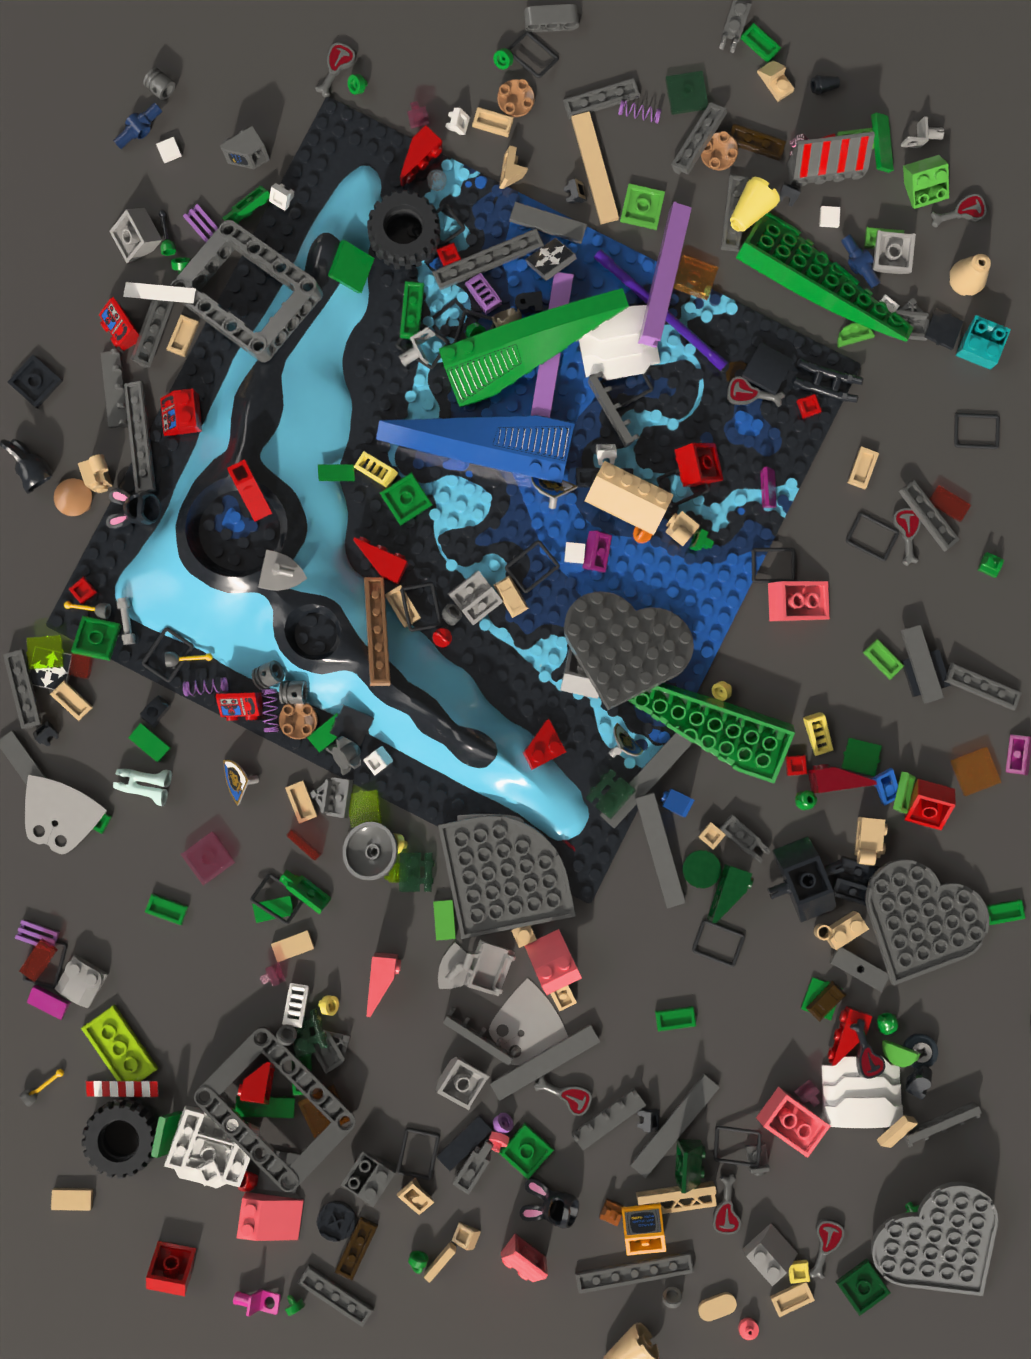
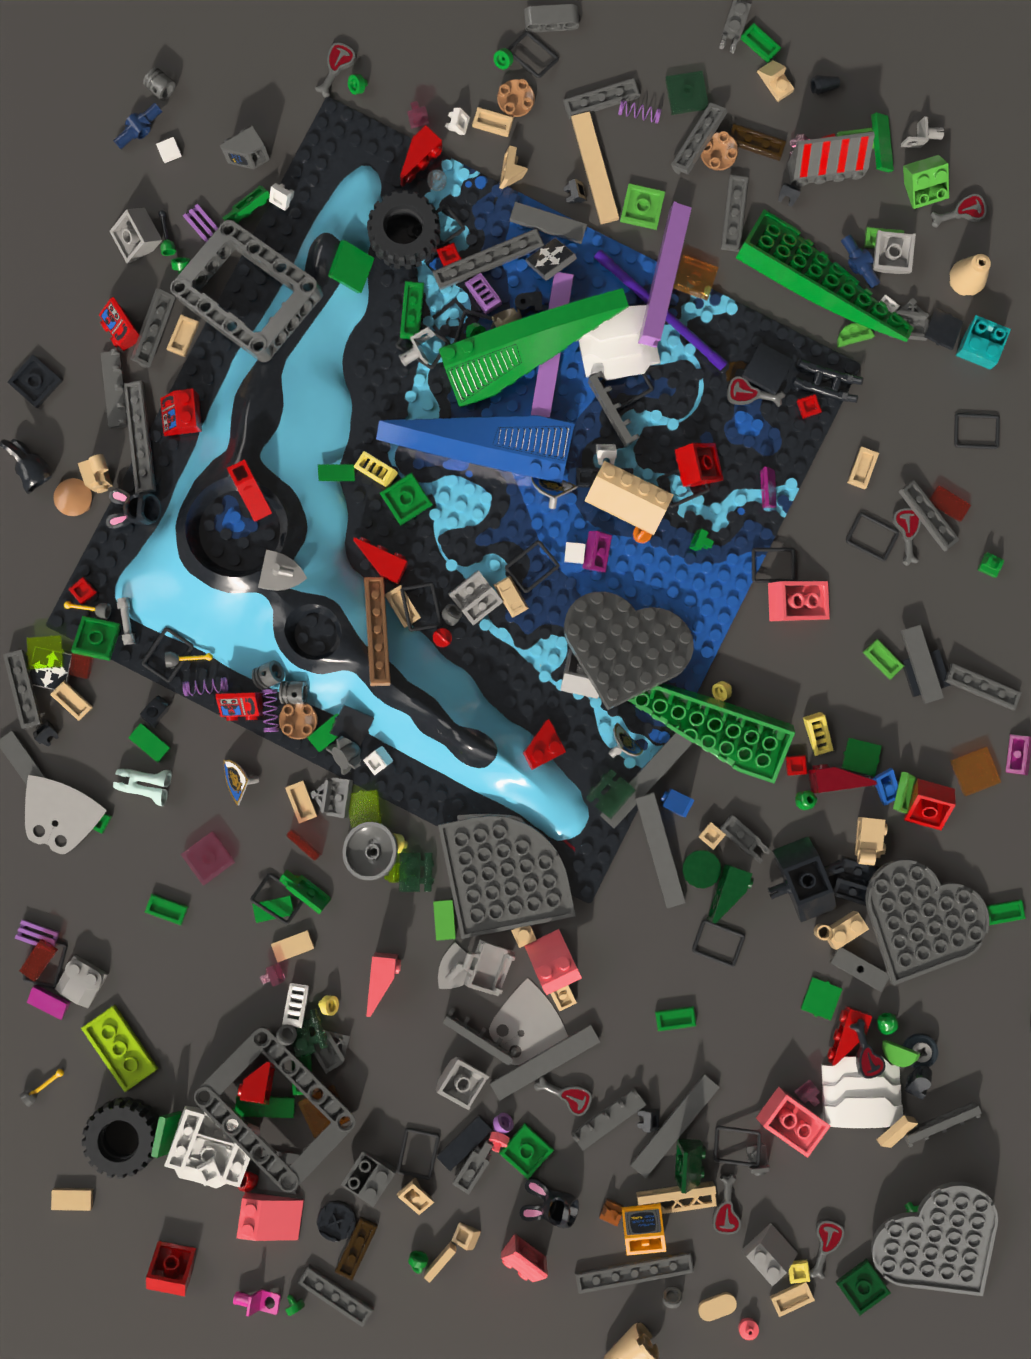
(122, 1088): sticker -> none
(159, 292): white sticker -> none
(681, 527): tan hinge -> none
(753, 204): light yellow cone -> none
(826, 1001): dark brown tile -> none
(829, 216): white tile -> none

